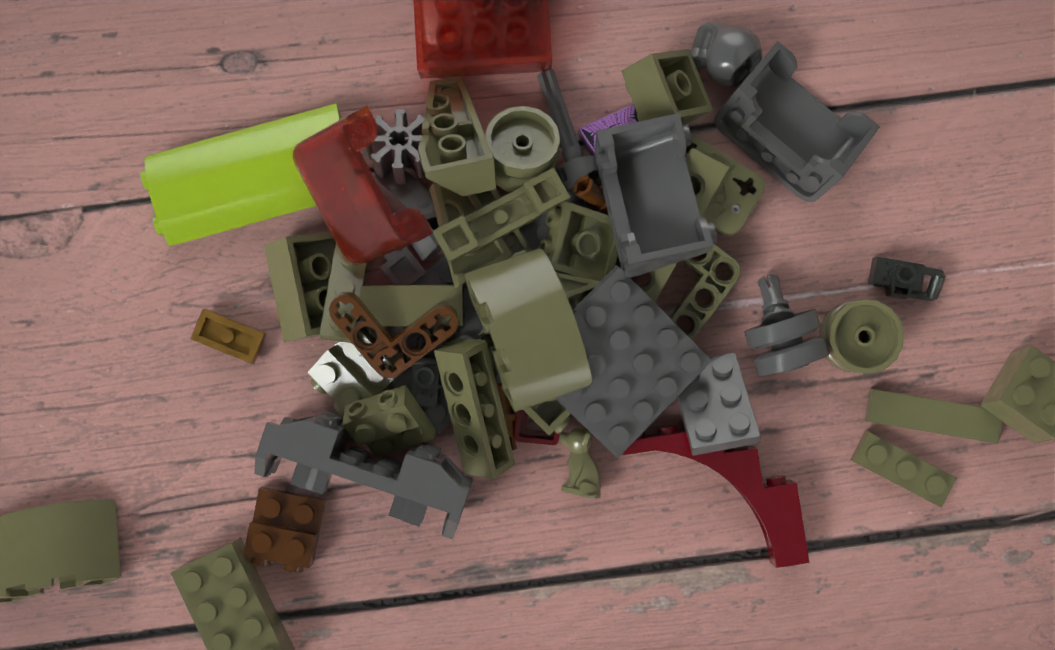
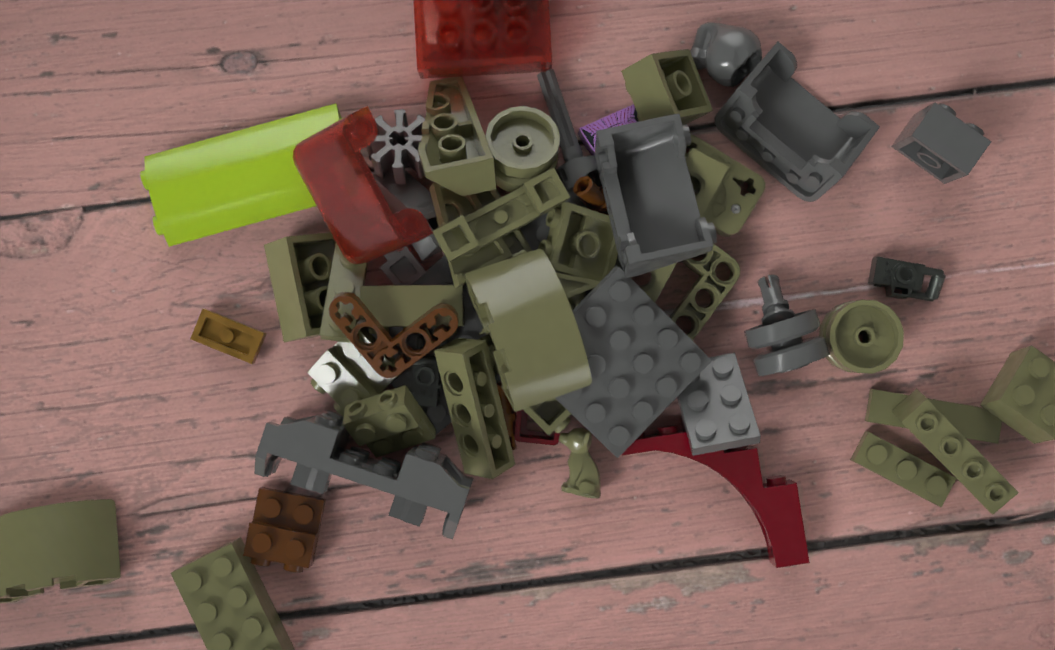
(941, 143): none -> dark grey brick
(954, 451): none -> olive brick

